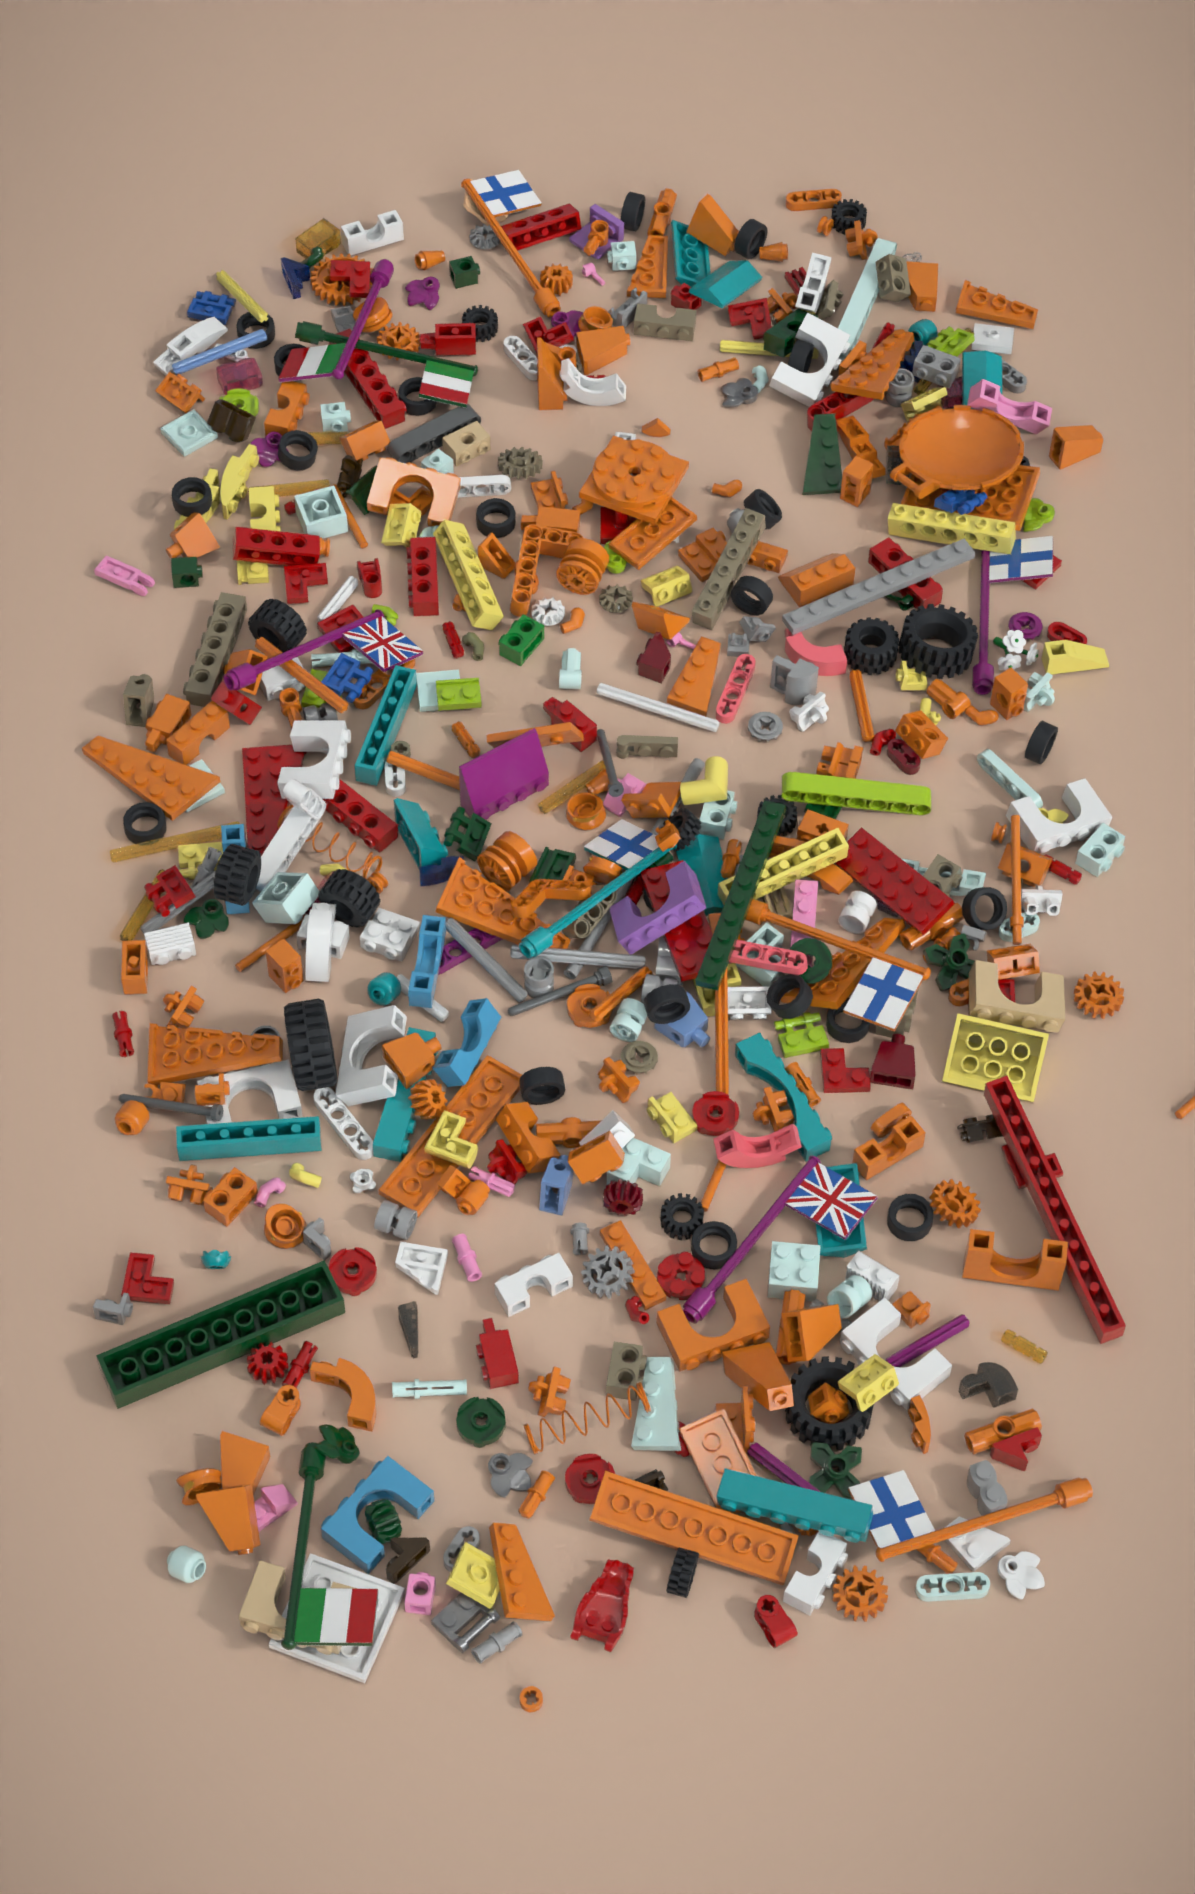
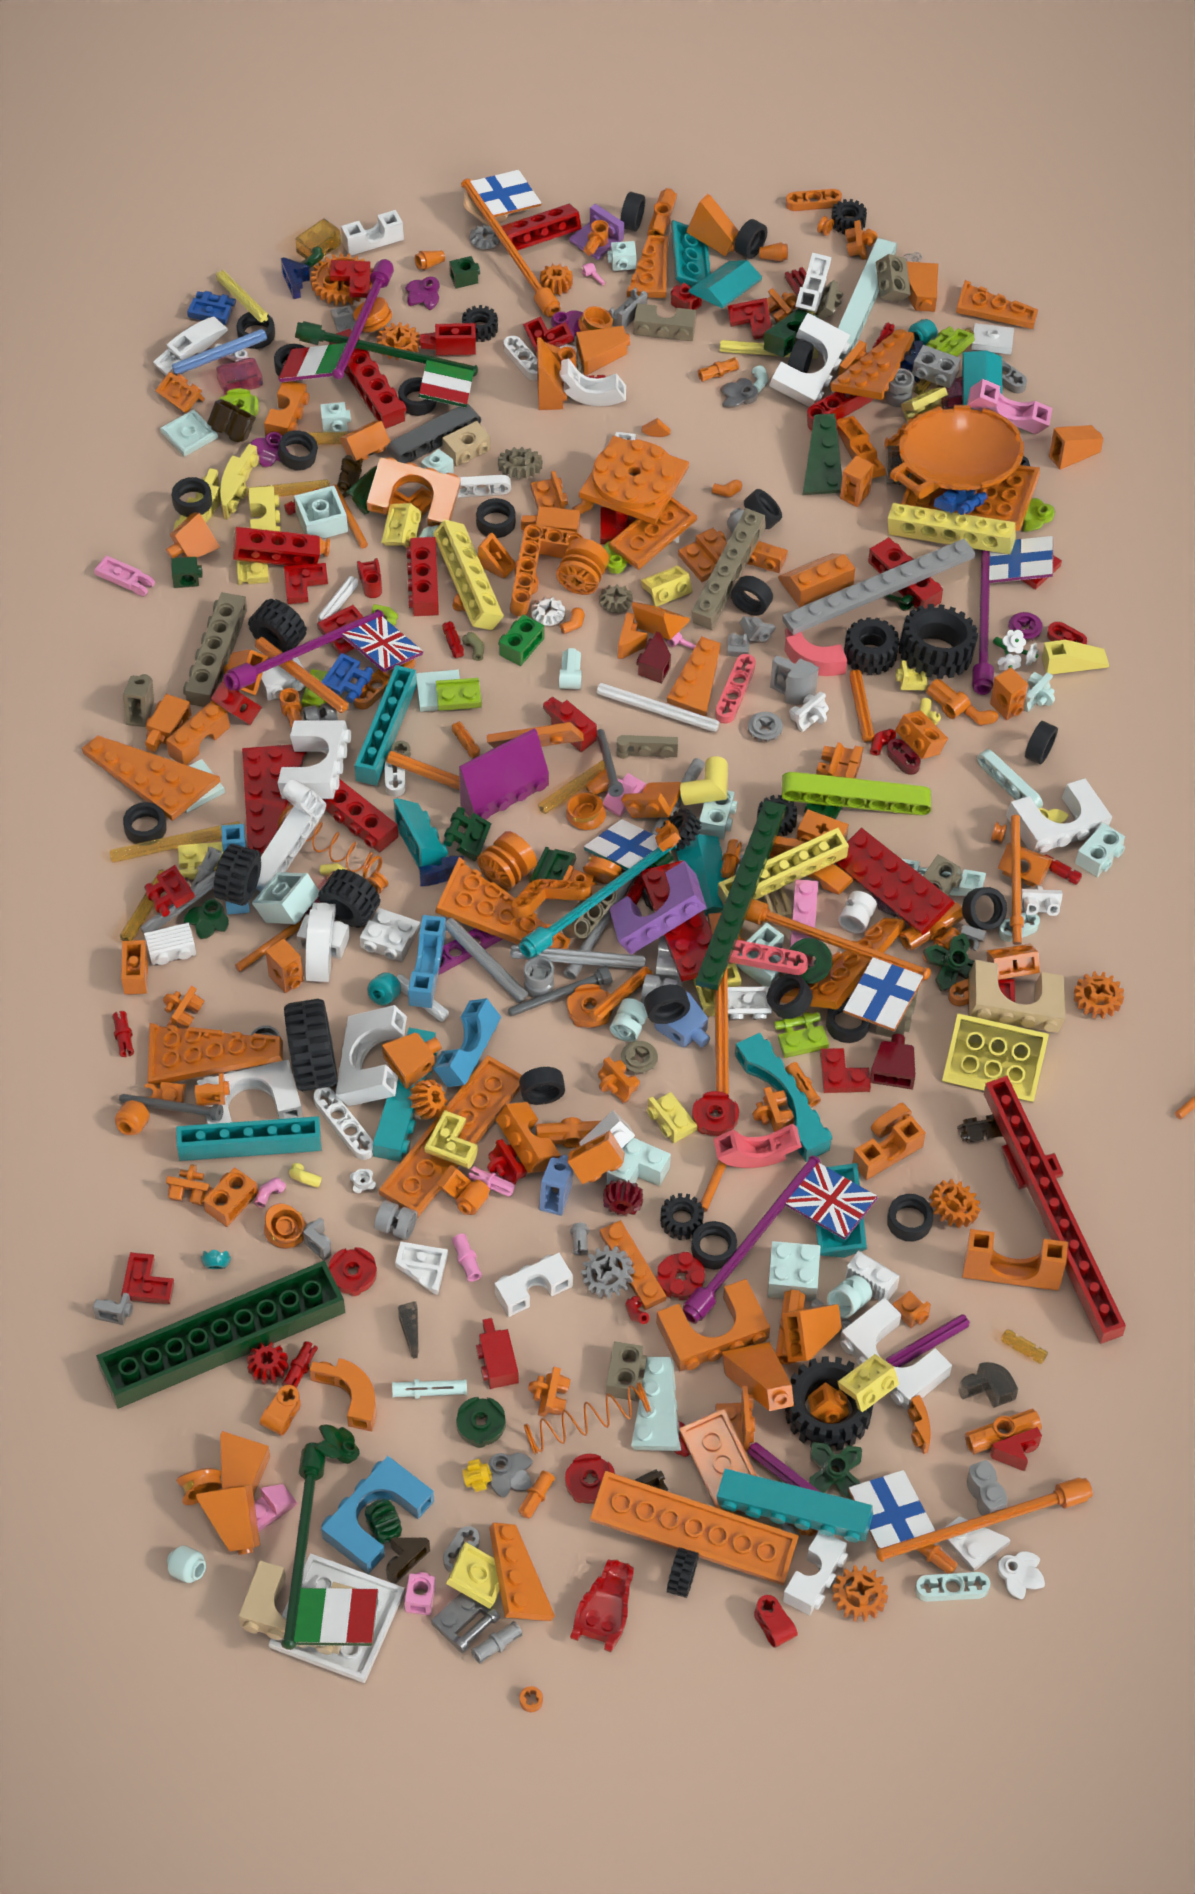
(330, 658): light aqua pin -> none
(477, 1475): none -> yellow gear
(630, 638): none -> orange slope

